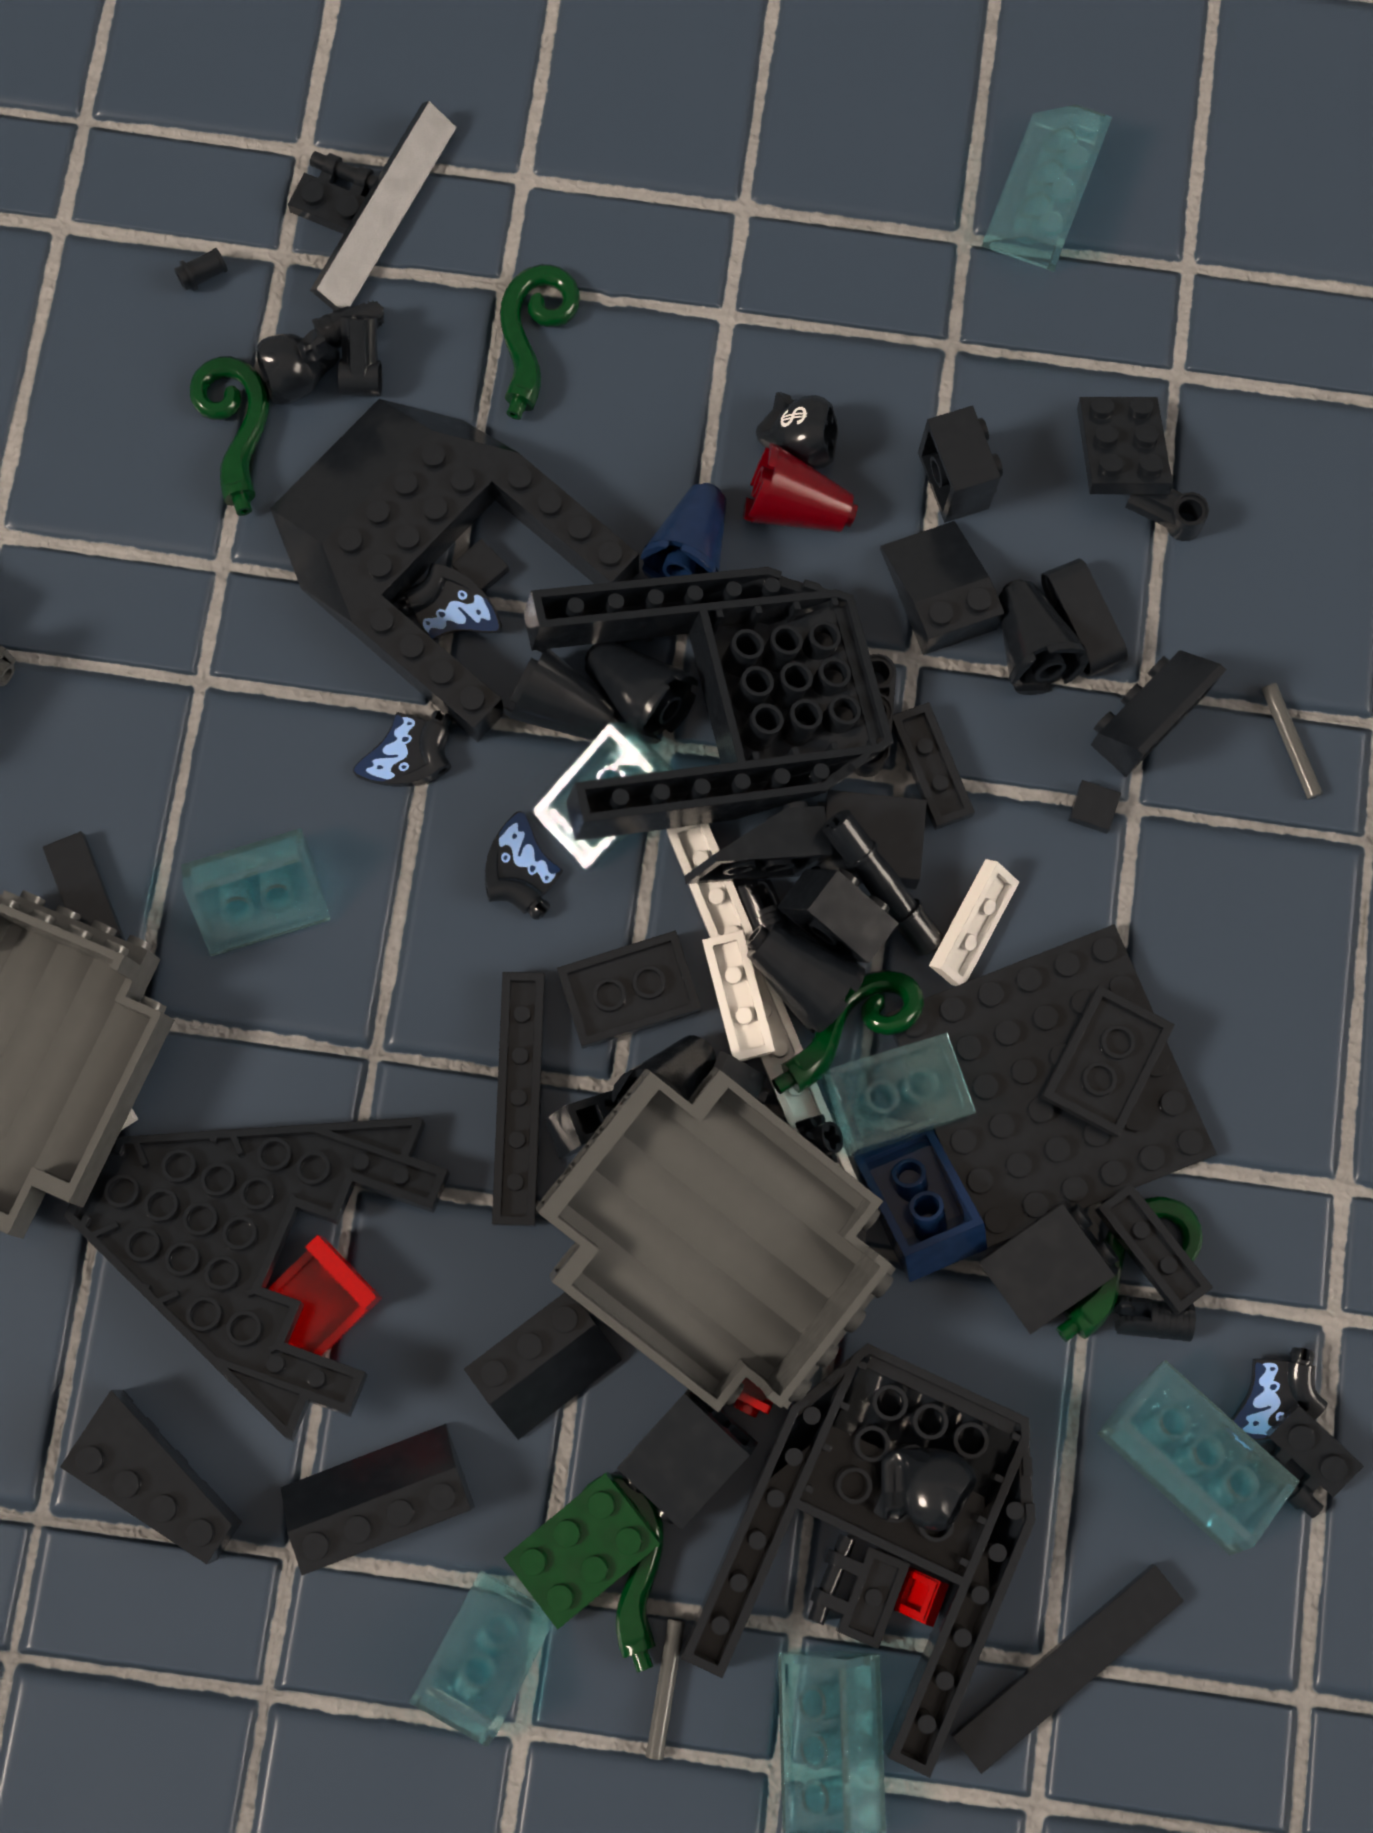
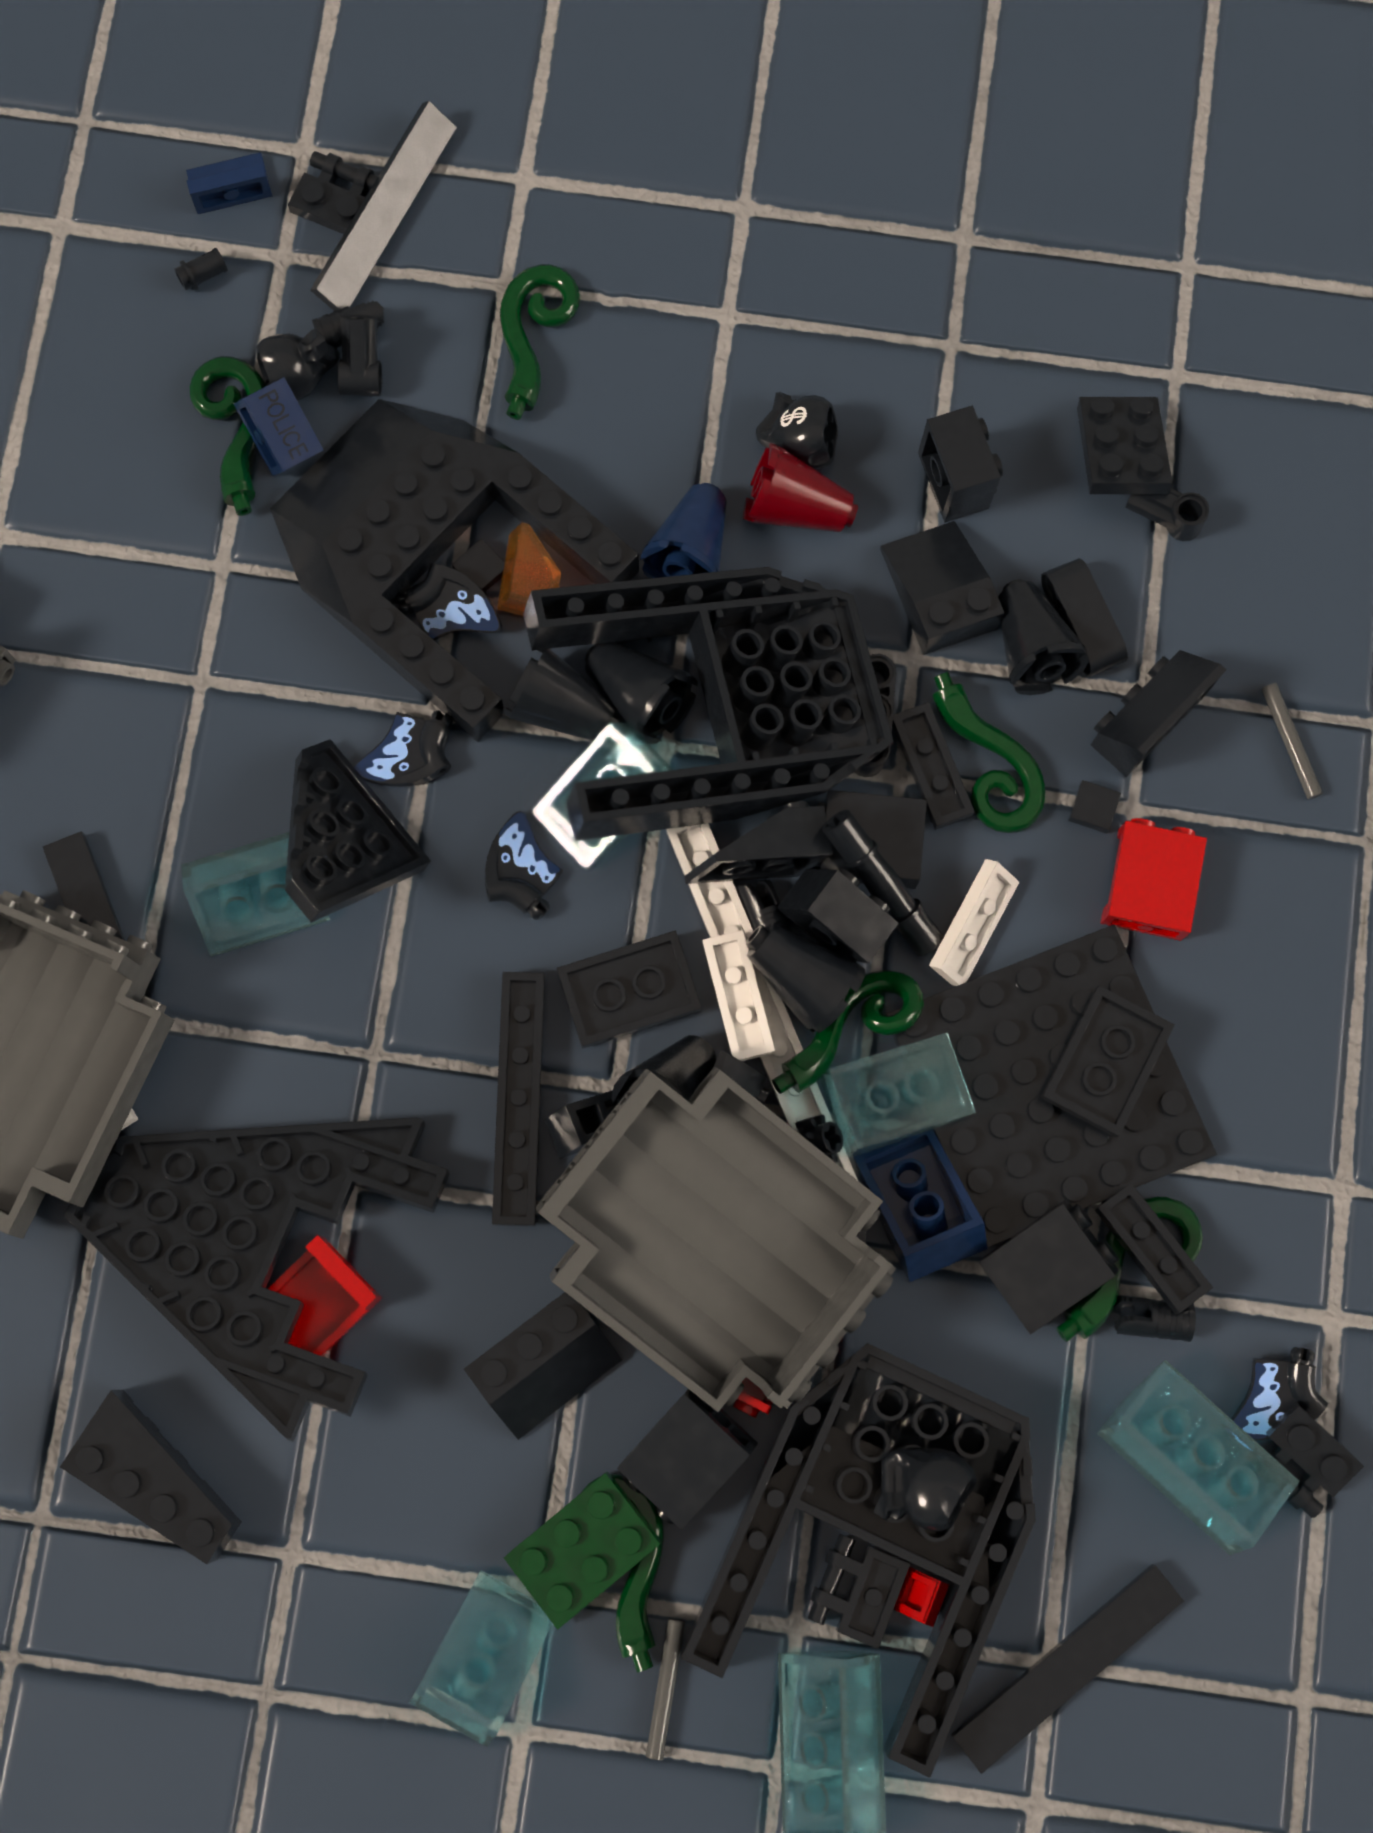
(228, 183): none -> dark blue panel
(278, 426): none -> dark blue panel
(342, 836): none -> black plate
(375, 1499): black slope -> none
(525, 569): none -> clear orange slope
(960, 717): none -> dark green plant
(1047, 184): clear light blue slope -> none
(1155, 879): none -> red panel

